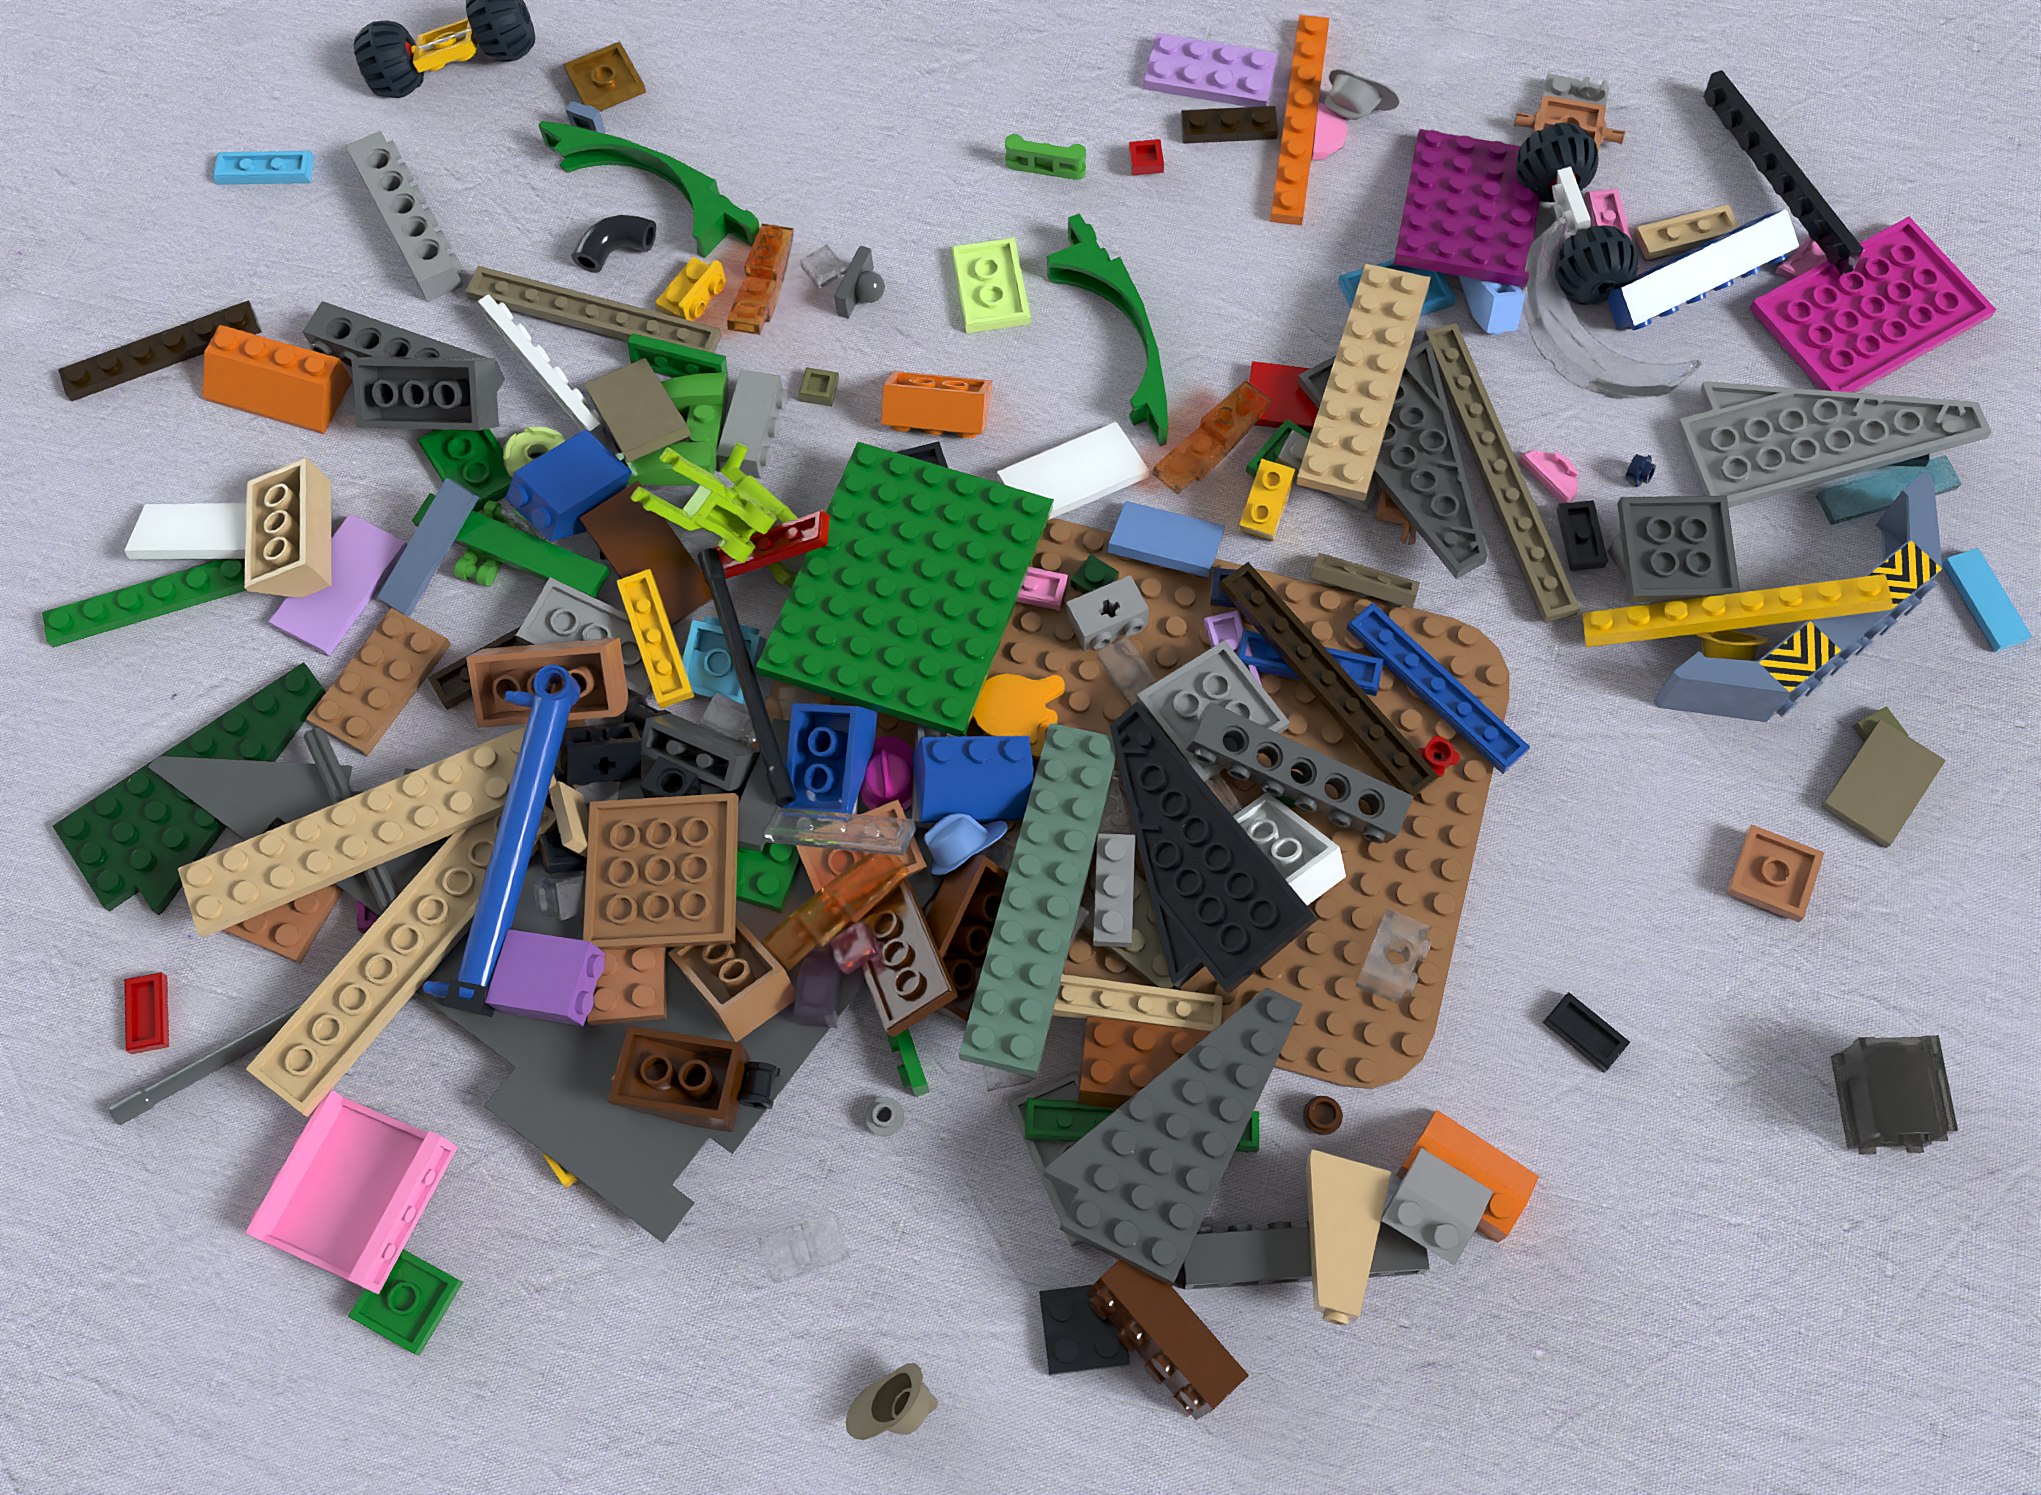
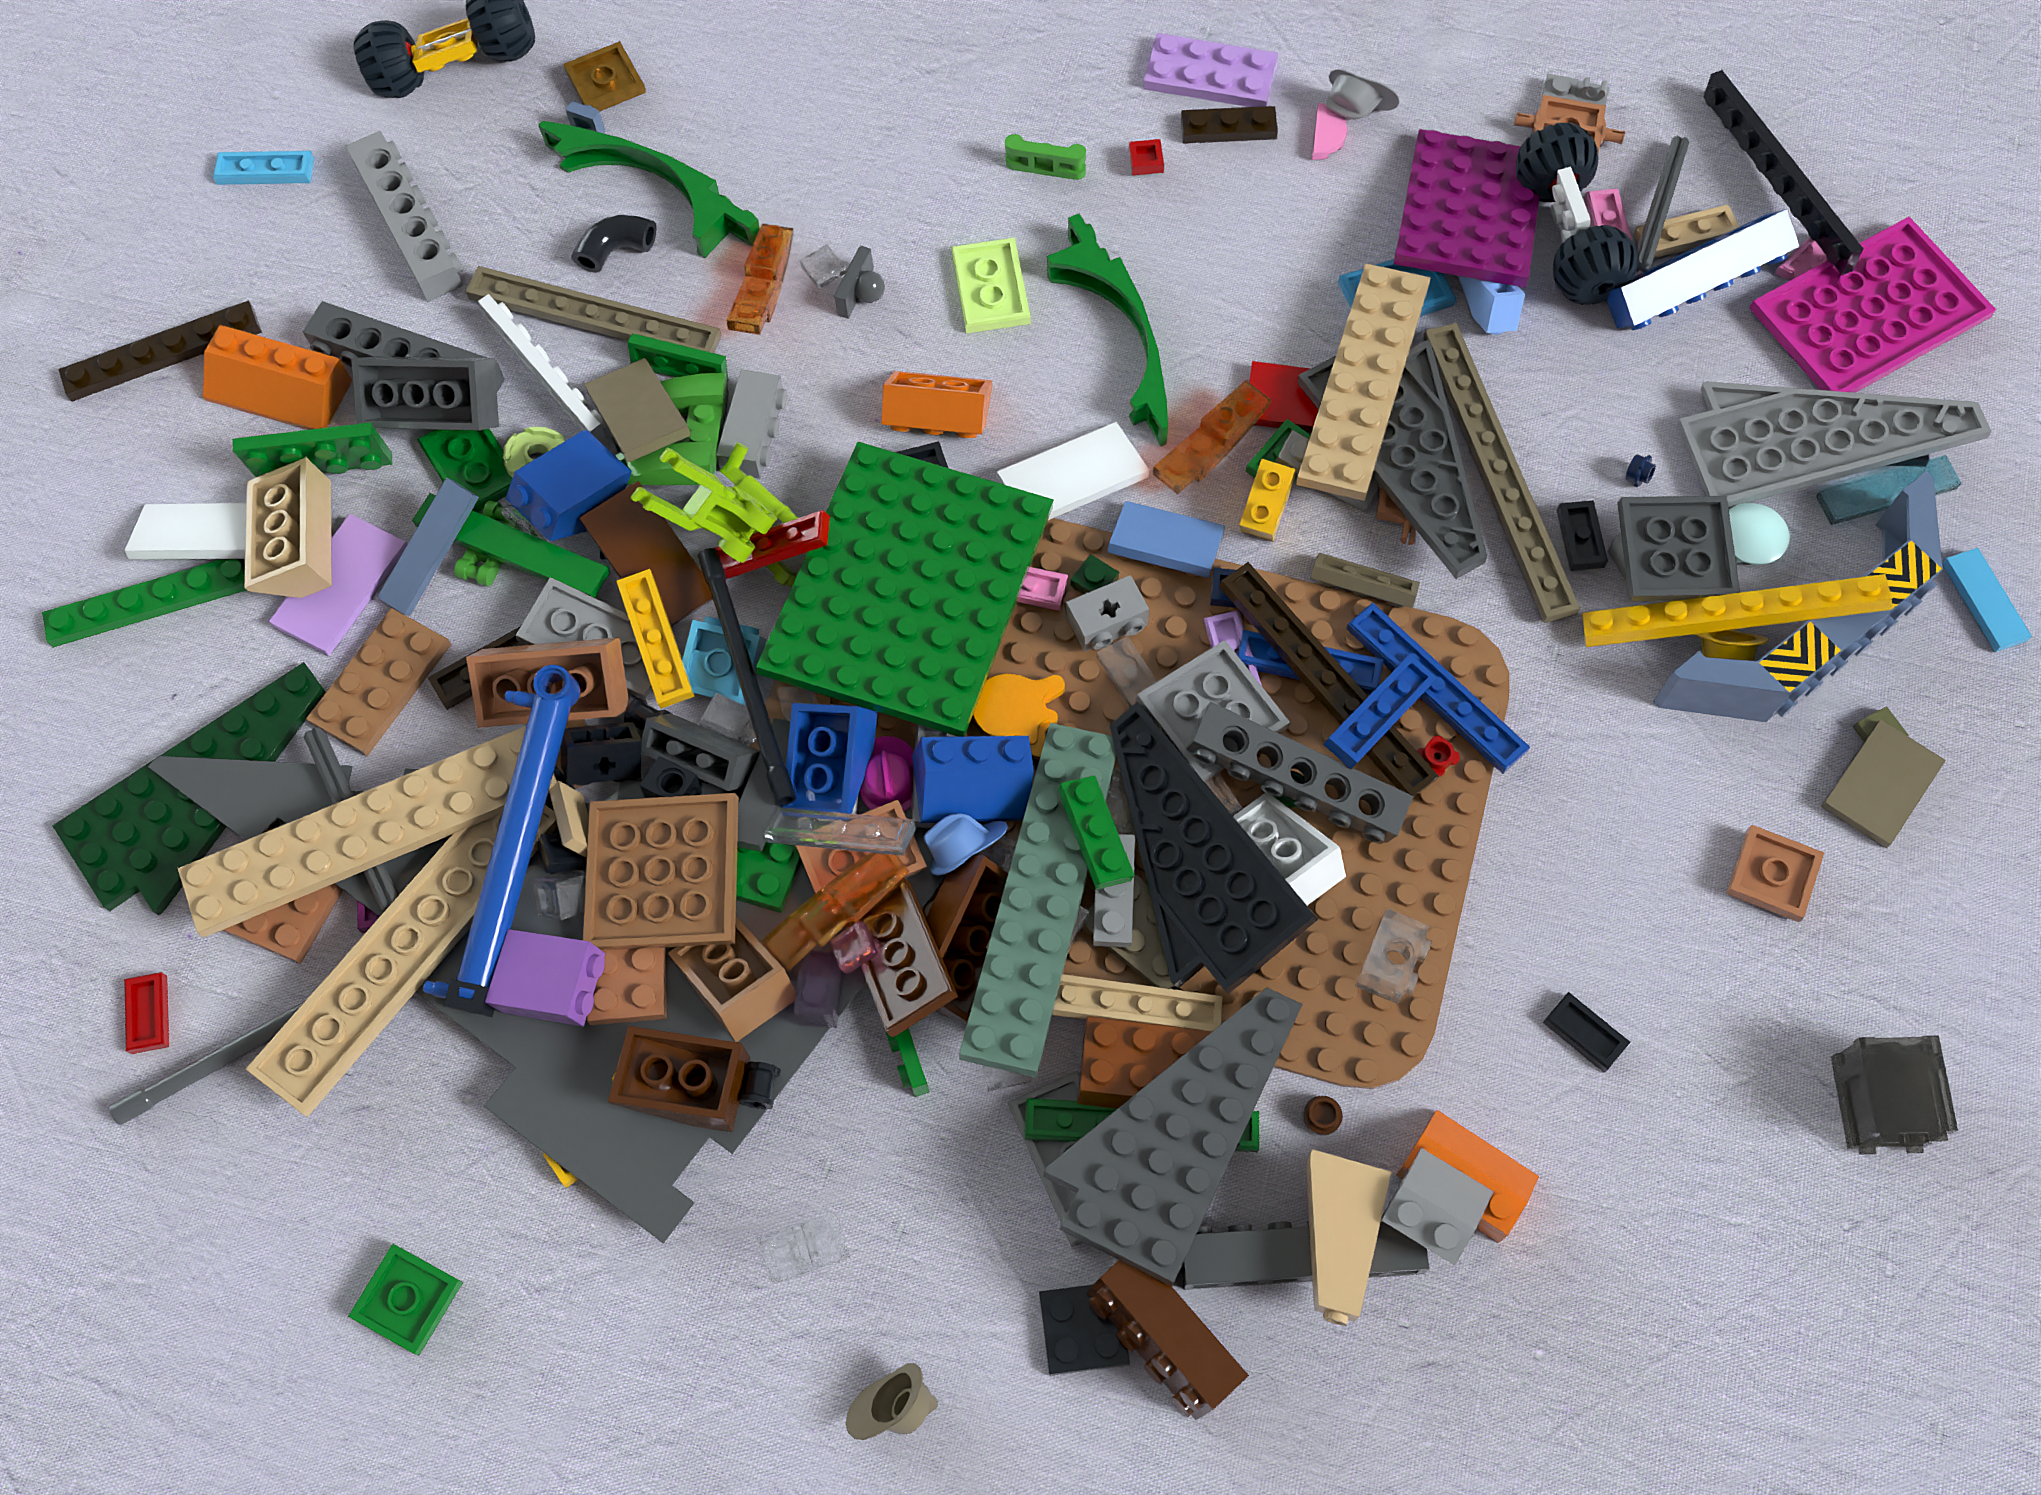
(327, 448): none -> green plate
(352, 1191): bright pink panel -> none
(692, 289): yellow bracket -> none
(819, 387): olive tile -> none
(884, 1128): light grey plate -> none
(1095, 832): none -> green plate
(1300, 120): orange plate -> none
(1380, 711): none -> blue plate
(1553, 472): bright pink tile -> none
(1571, 347): clear windscreen -> none
(1661, 202): none -> dark grey axle
(1758, 534): none -> light aqua dish

